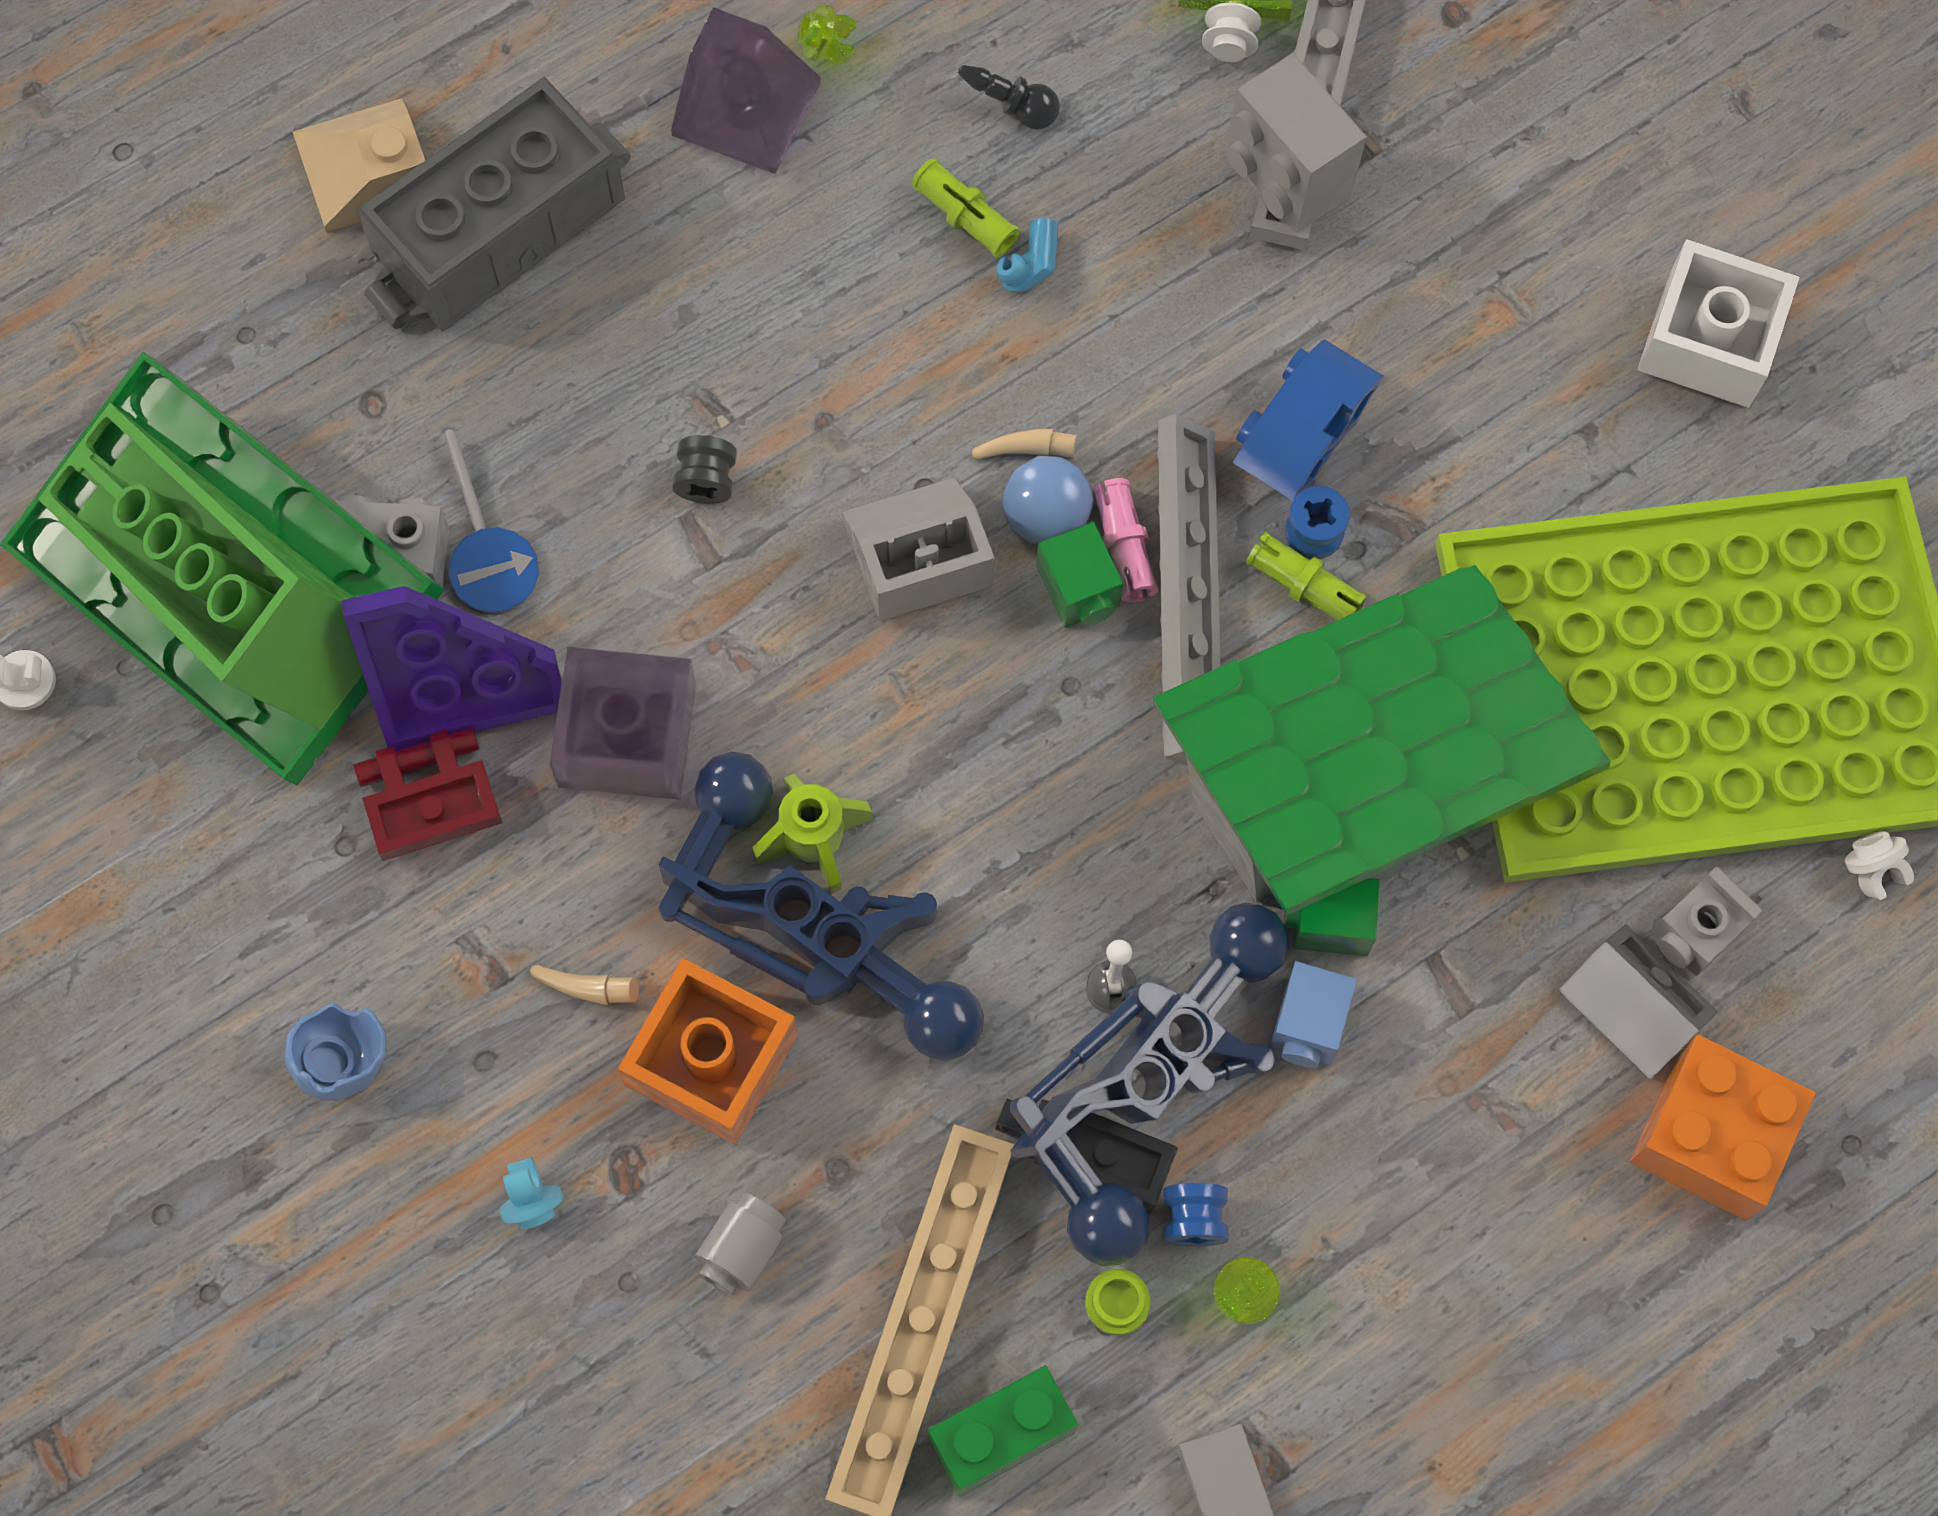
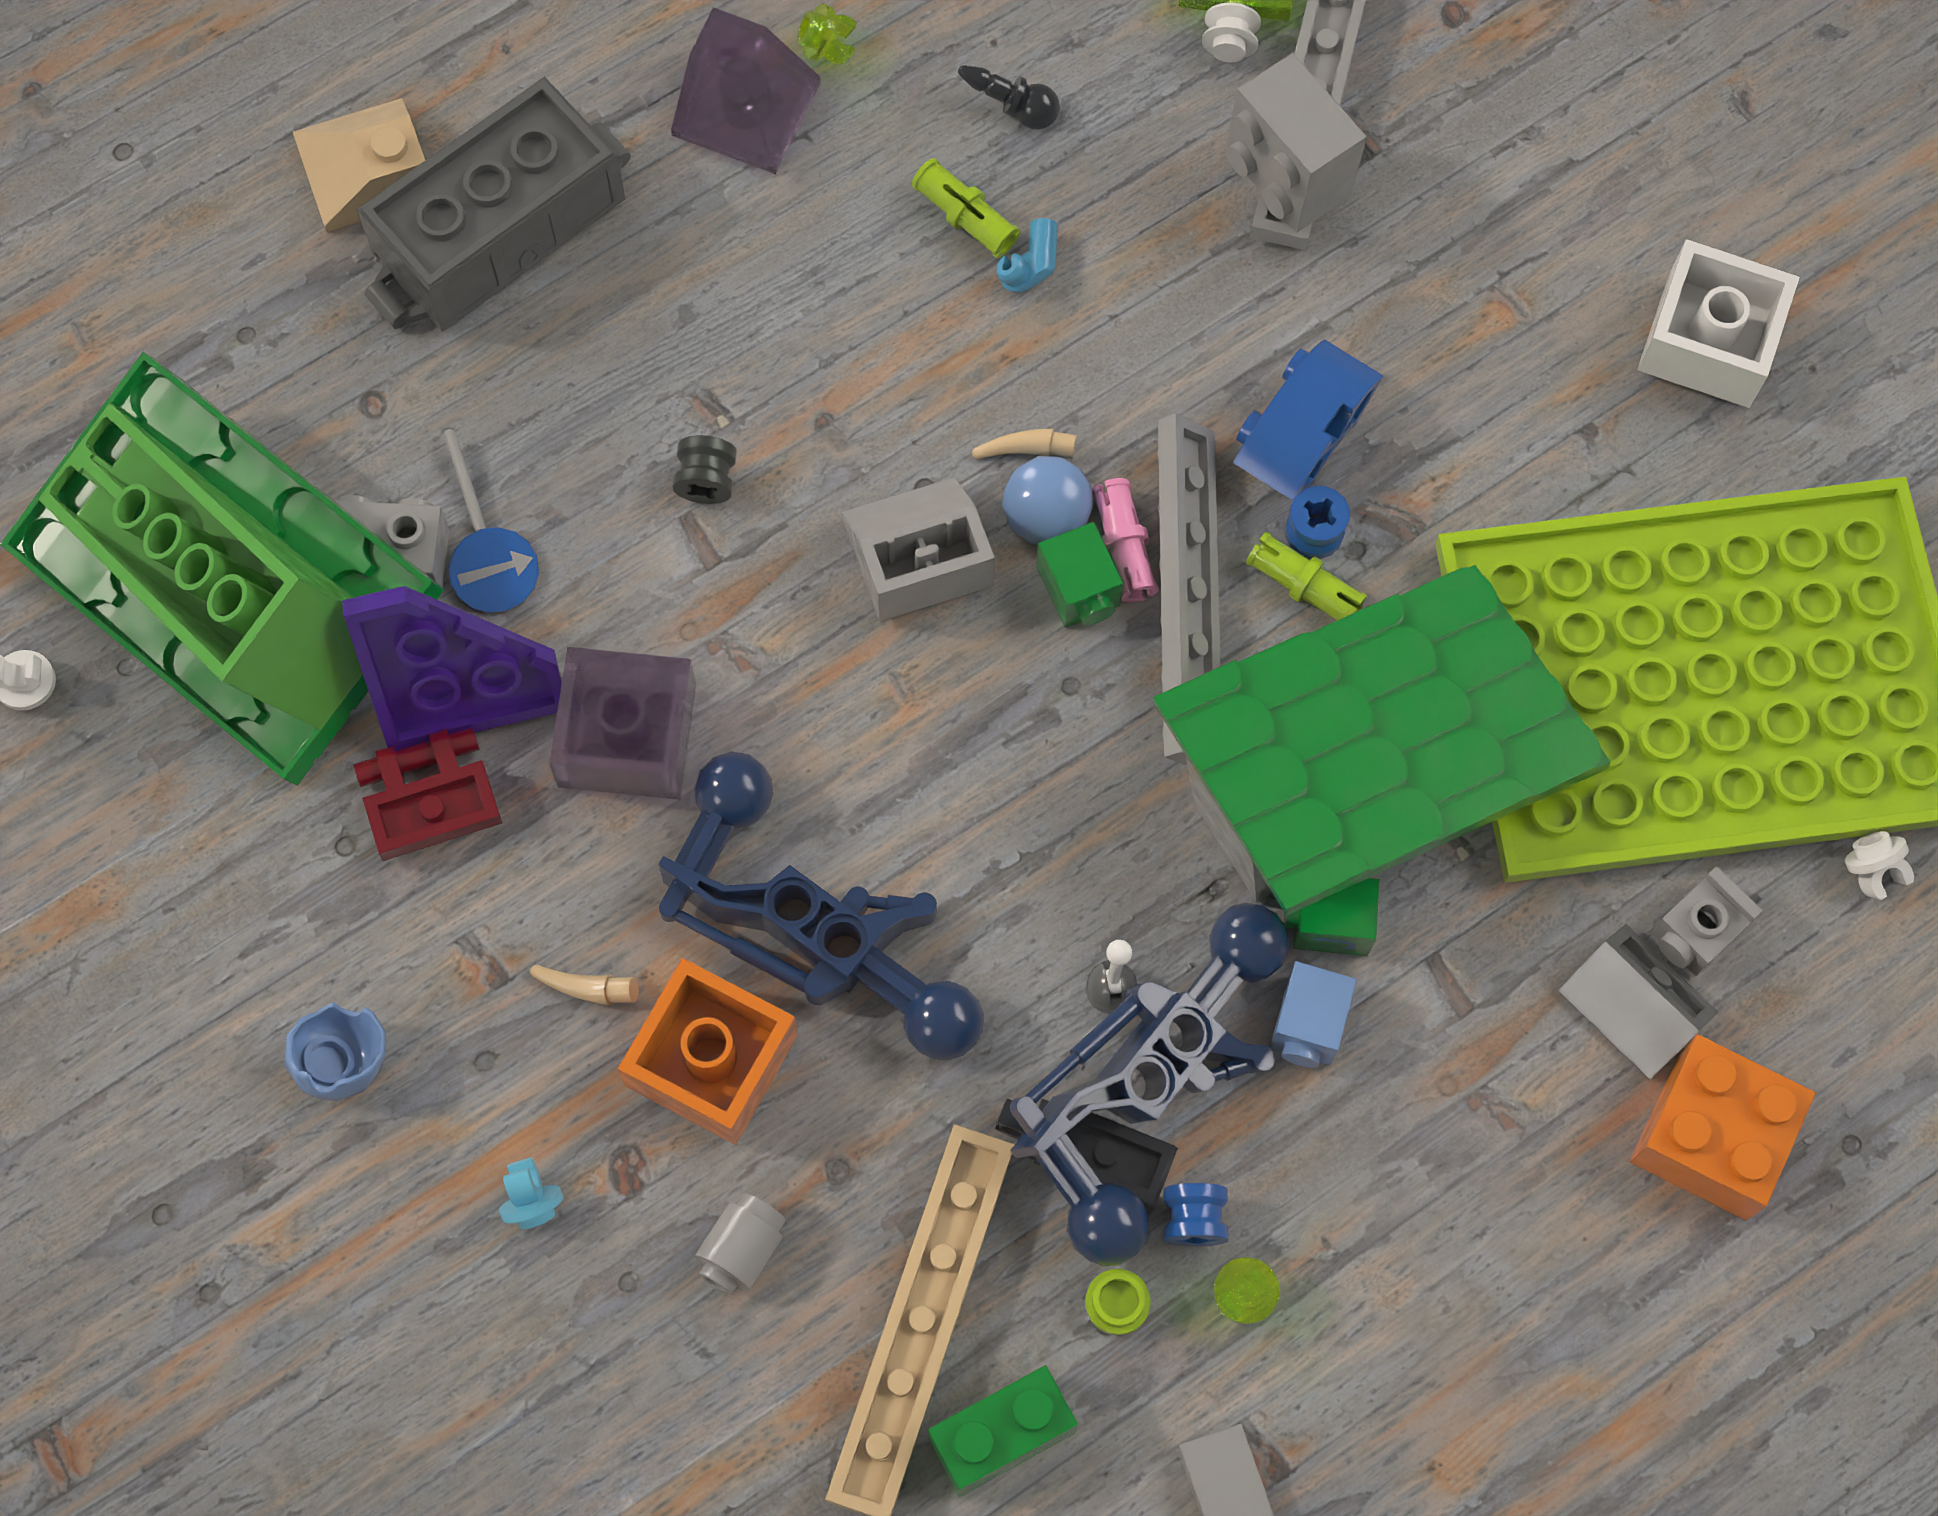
(816, 839): lime brick -> none

